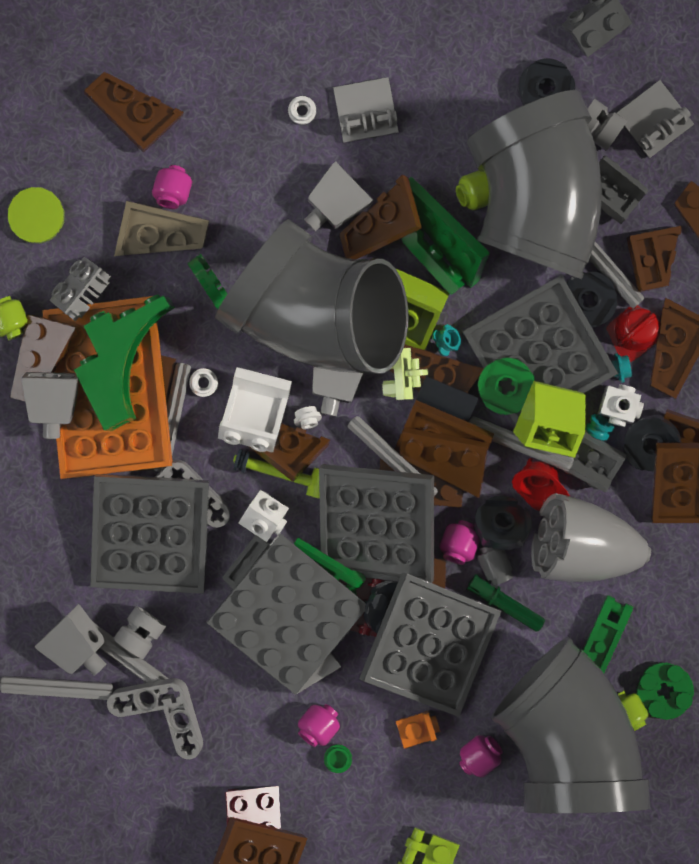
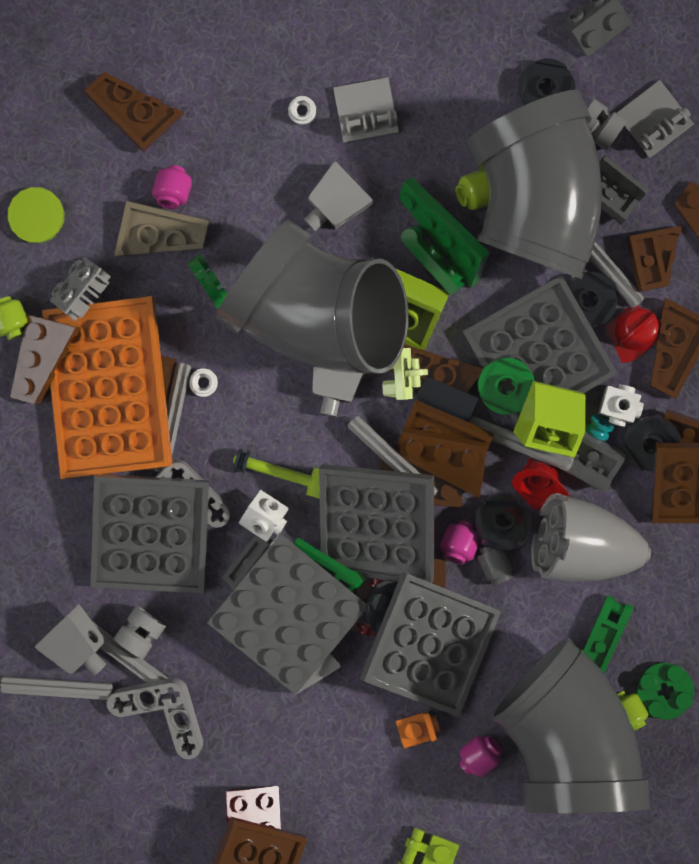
(50, 399): light grey torso -> none
(116, 342): green arch -> none
(254, 410): white panel -> none
(294, 451): reddish brown wing -> none
(307, 417): white plate -> none
(318, 725): dark pink head -> none
(338, 758): green plate -> none
(384, 223): reddish brown wing -> none
(447, 339): teal plate -> none
(494, 596): dark green axle -> none
(622, 366): teal plate -> none

